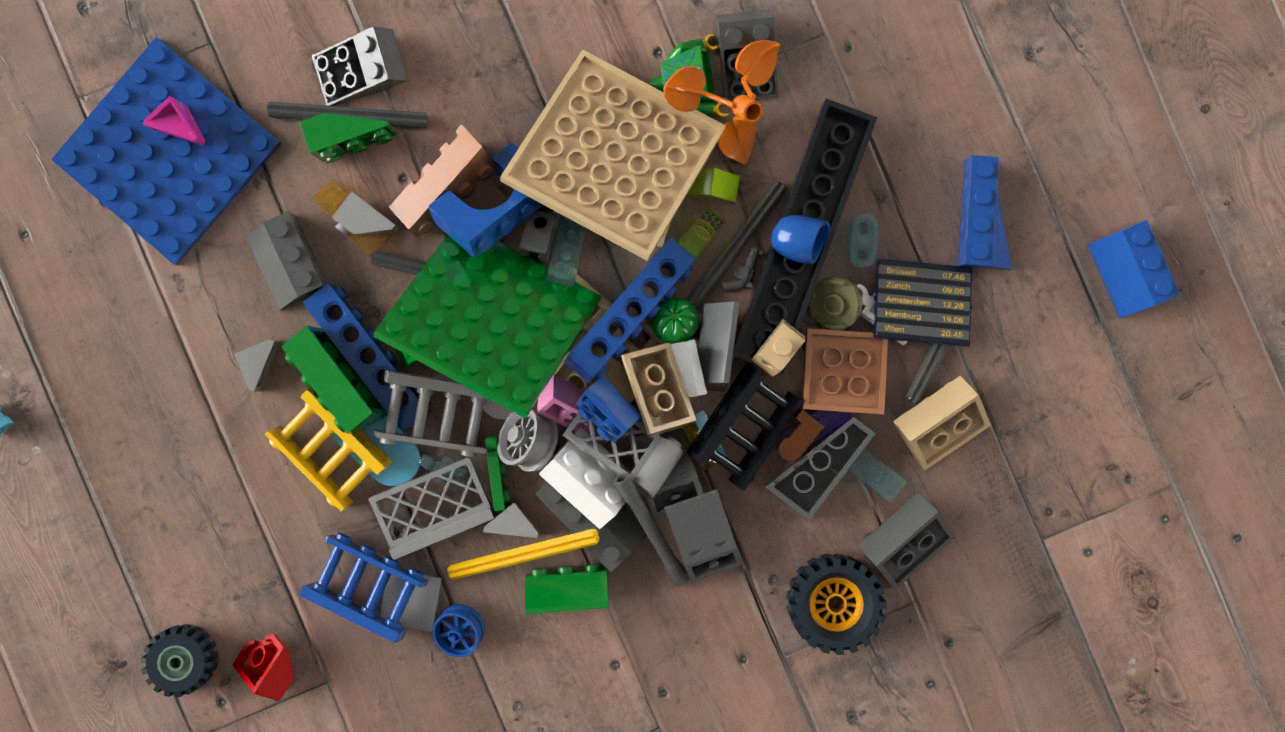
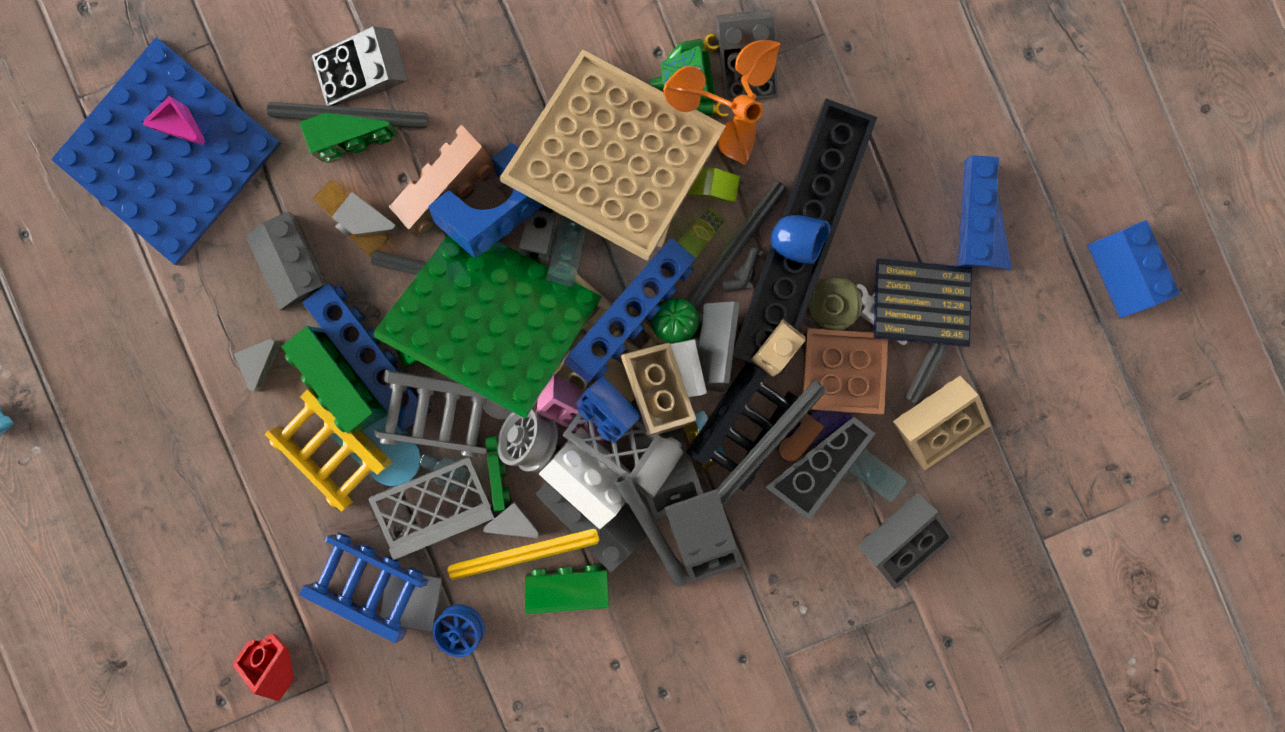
(179, 660): black wheel -> none
(770, 441): none -> dark grey axle
(860, 621): black wheel -> none
(864, 241): clear light blue plate -> none

